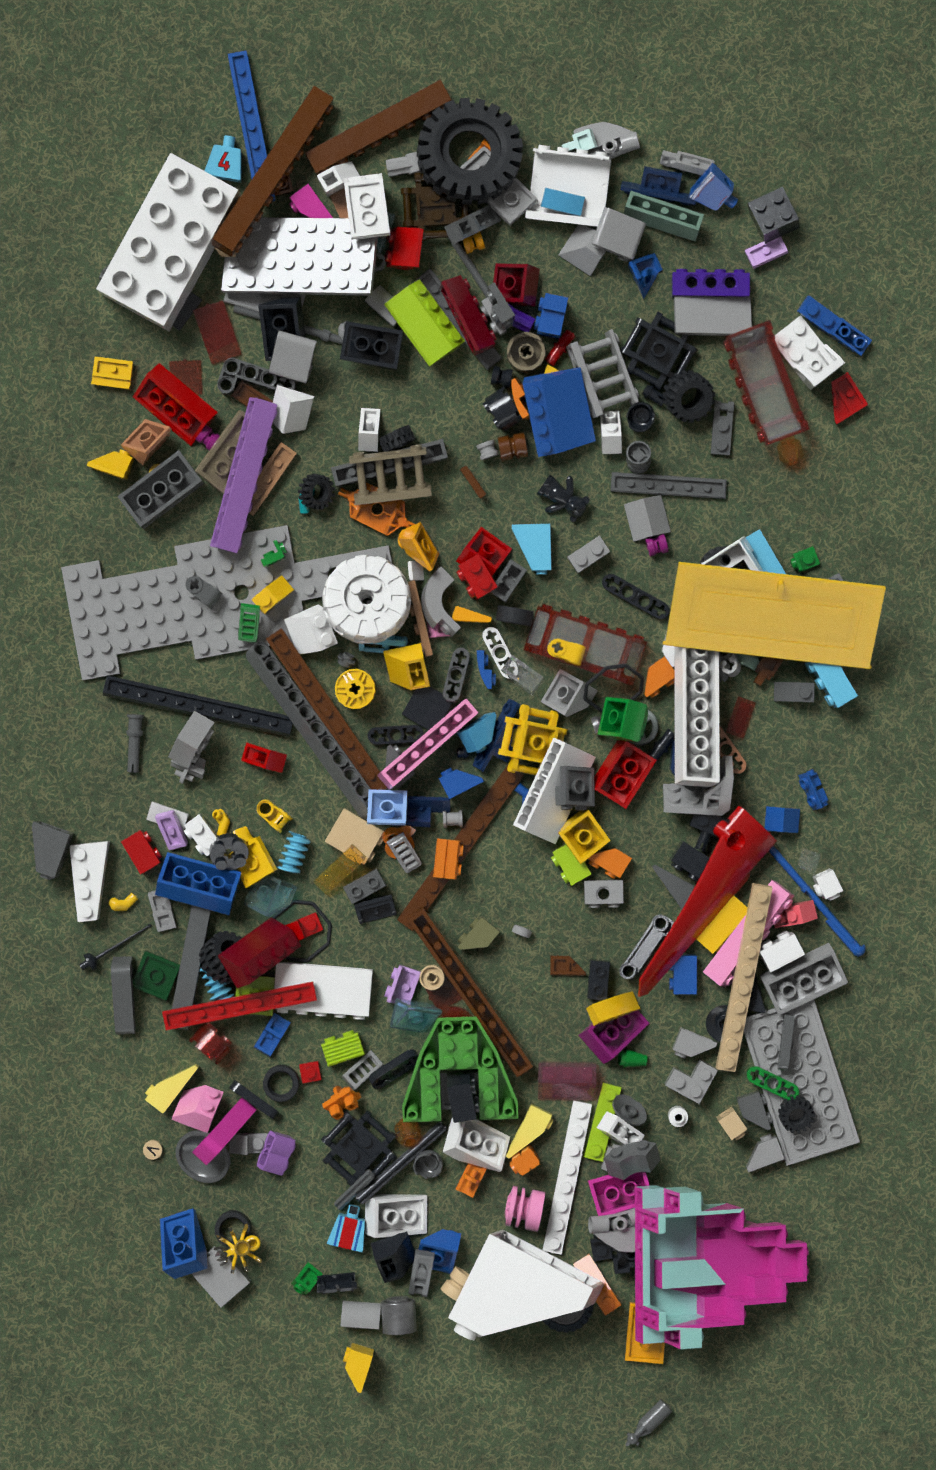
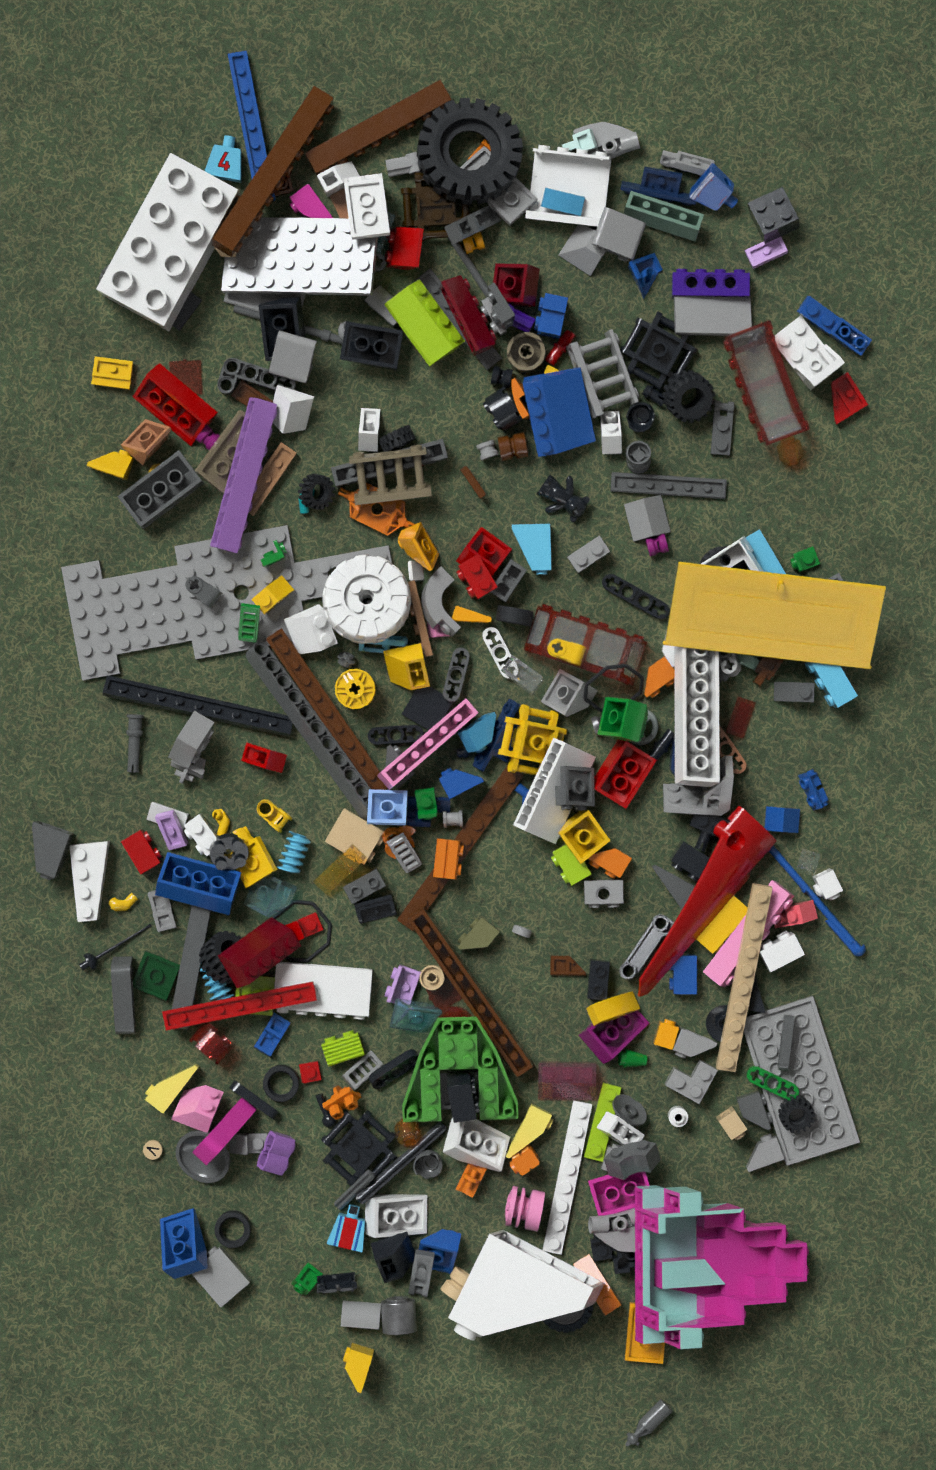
(217, 332): clear red piece -> none
(241, 1248): animal -> none
(327, 1120): none -> black bar
(426, 803): none -> green bracket
(488, 678): blue slope -> none
(666, 1034): none -> light orange brick
(804, 979): light grey slope -> none

